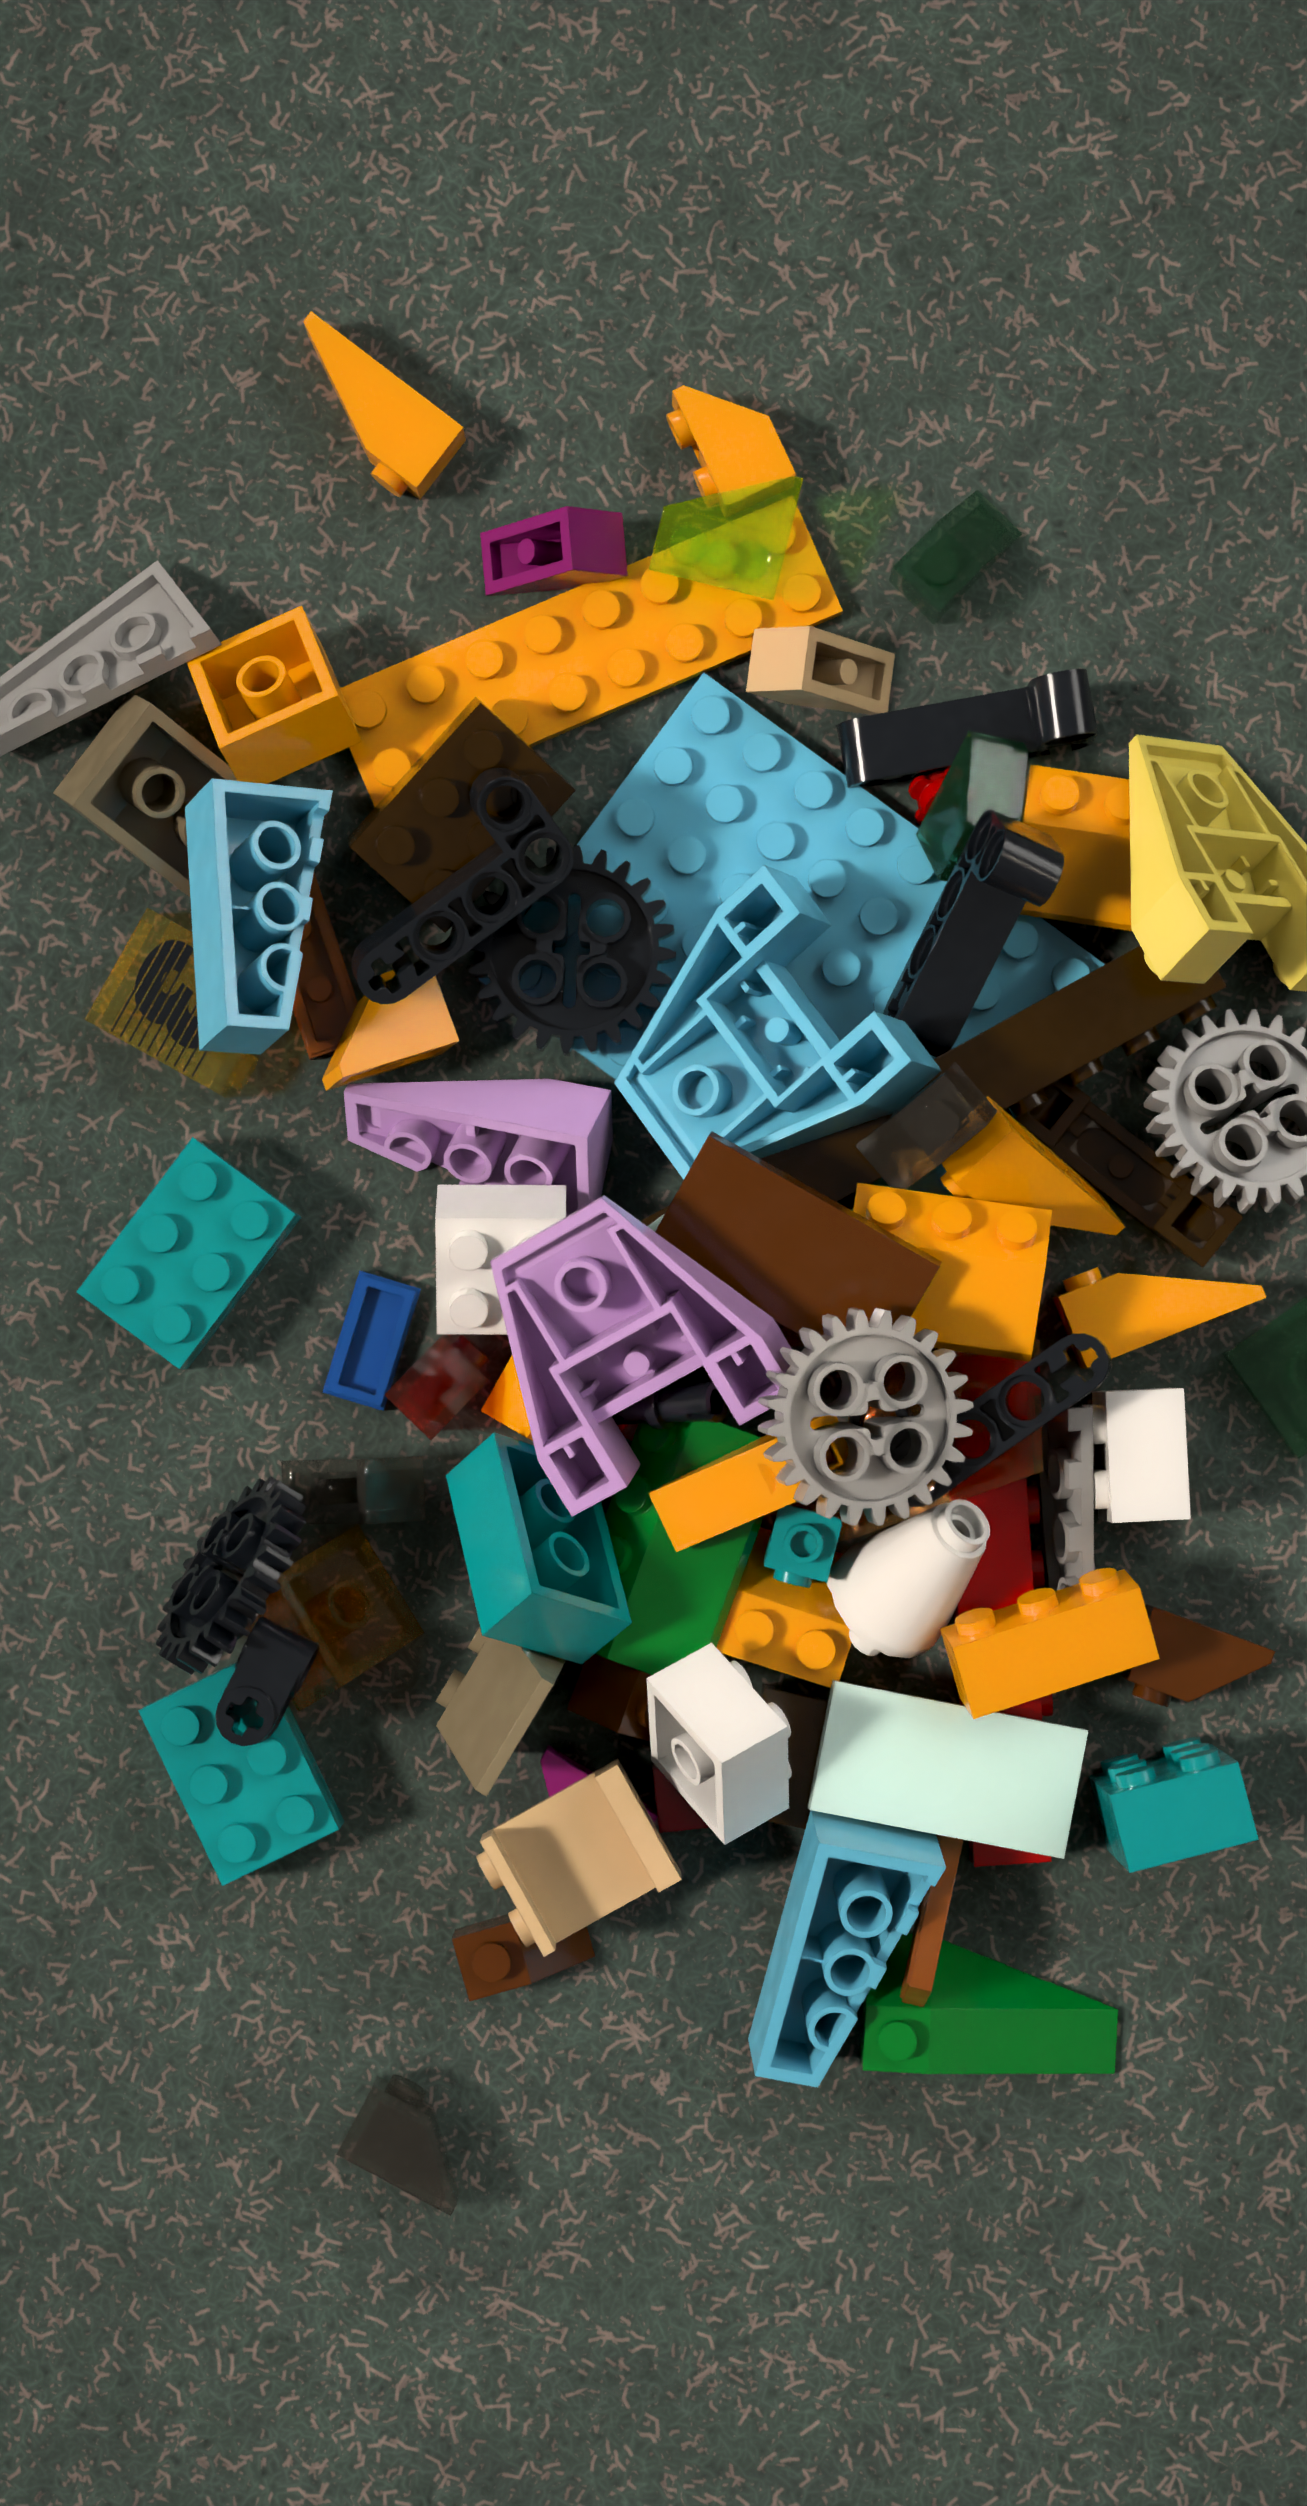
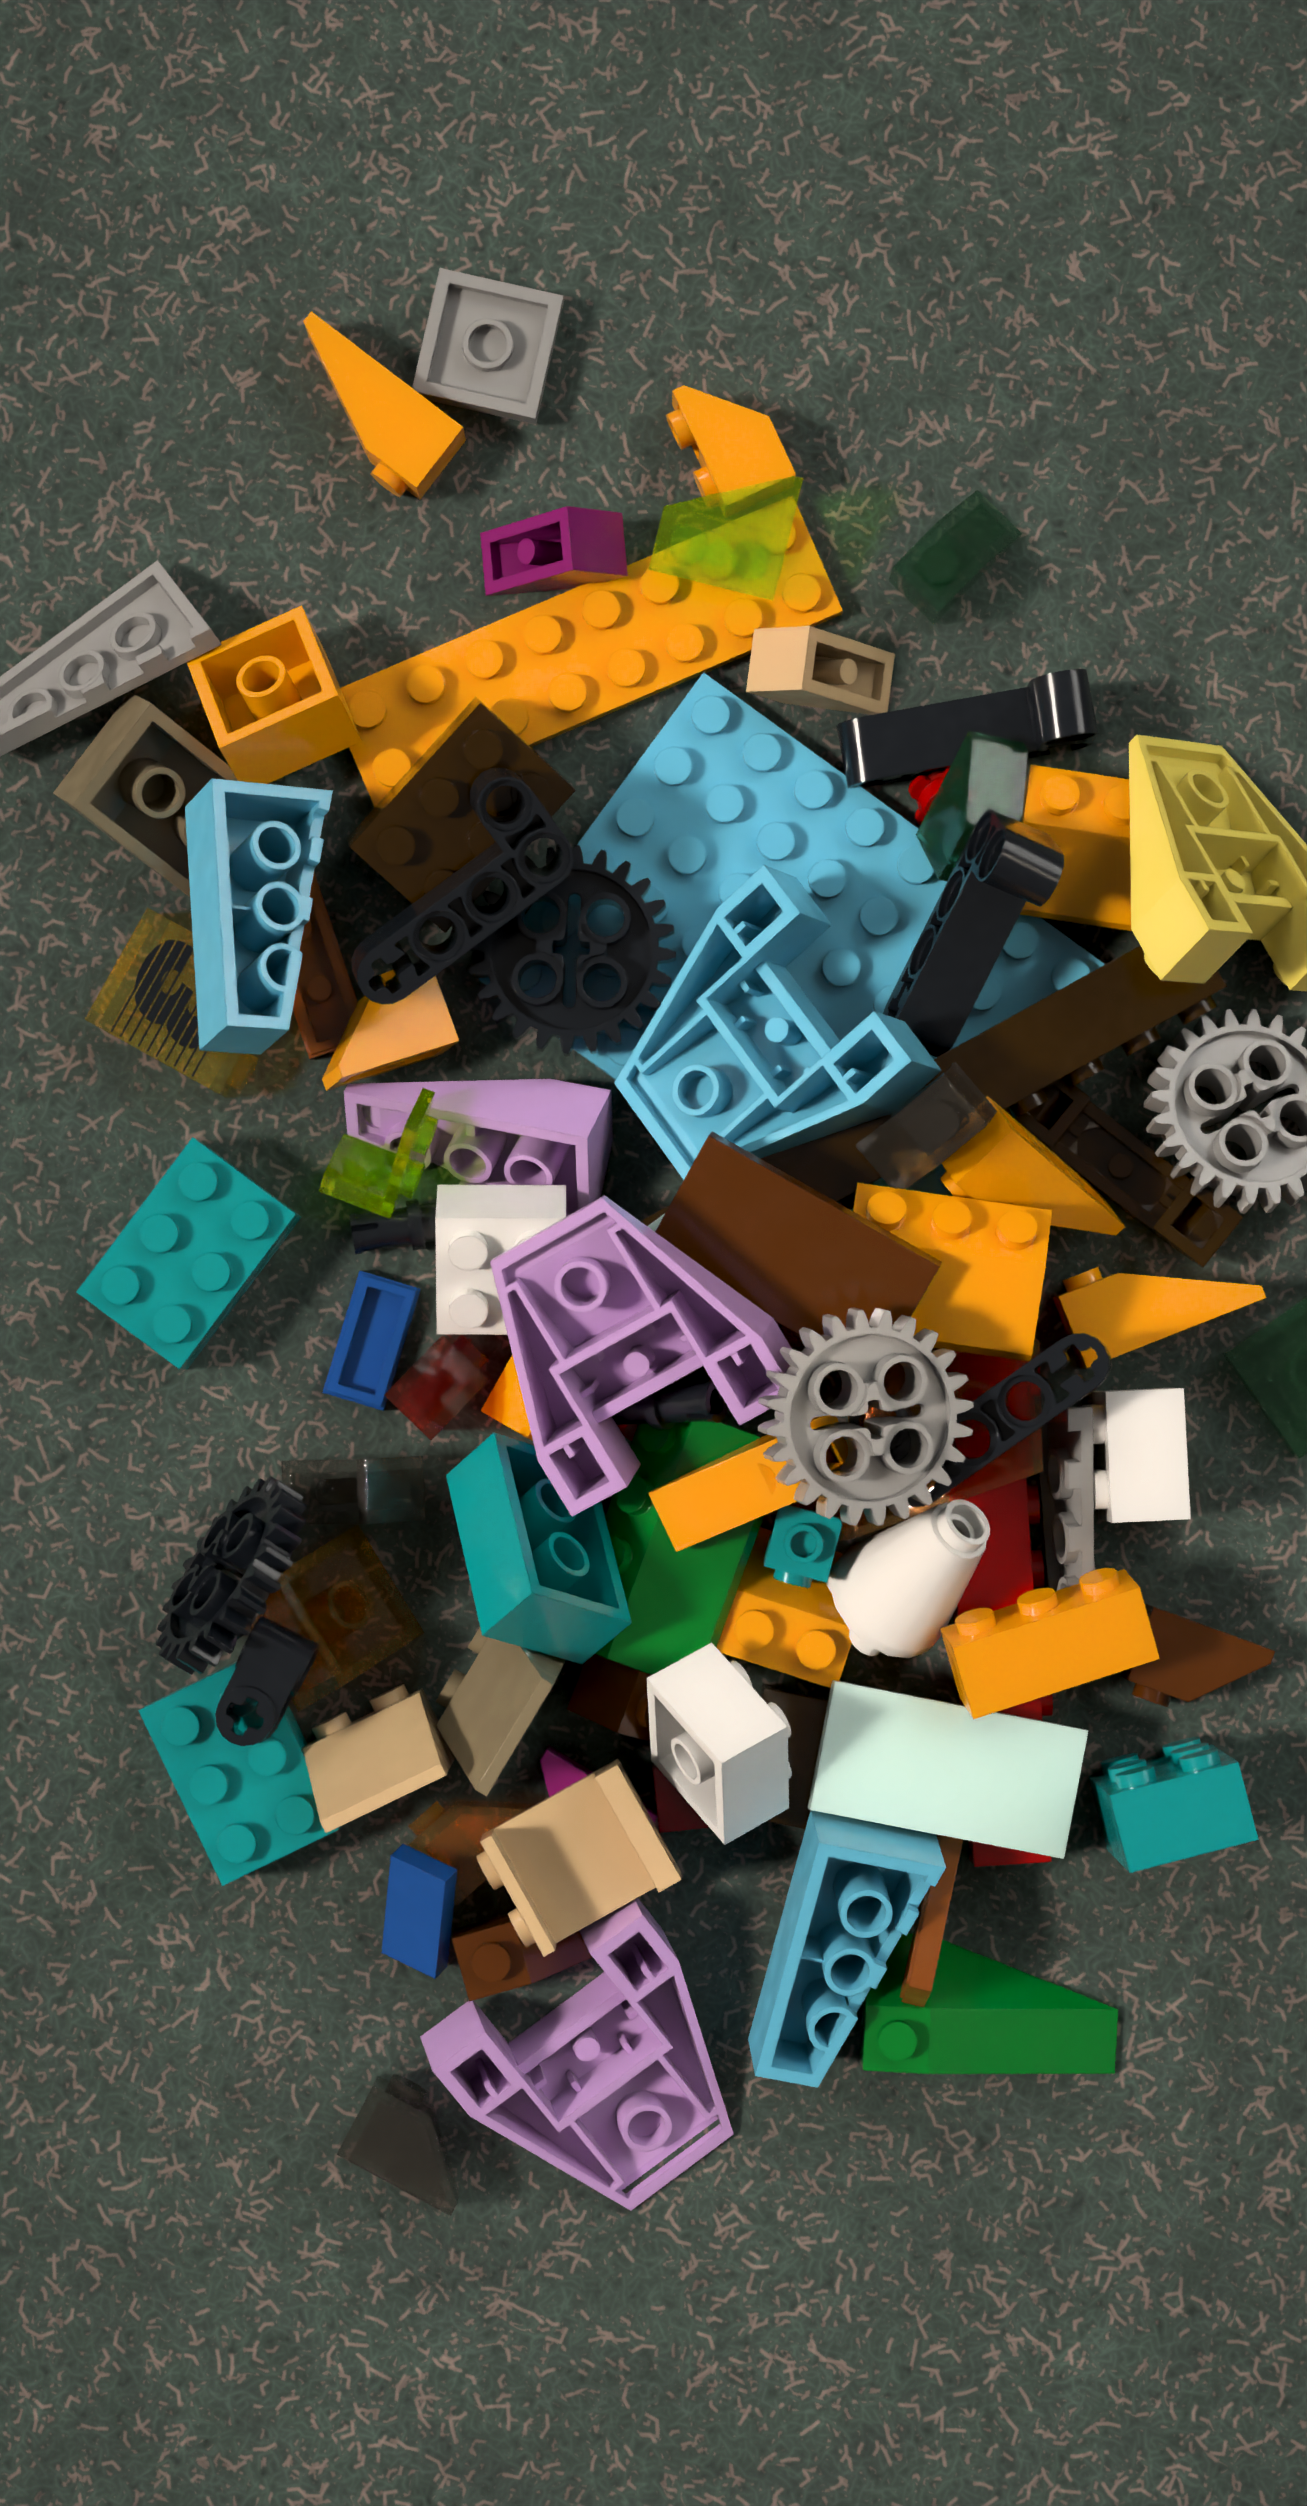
(375, 1757): none -> tan slope
(378, 1177): none -> clear neon green bracket
(407, 1226): none -> black pin
(419, 1911): none -> blue tile
(455, 1836): none -> clear orange slope
(488, 345): none -> light grey plate
(602, 2077): none -> lavender wedge

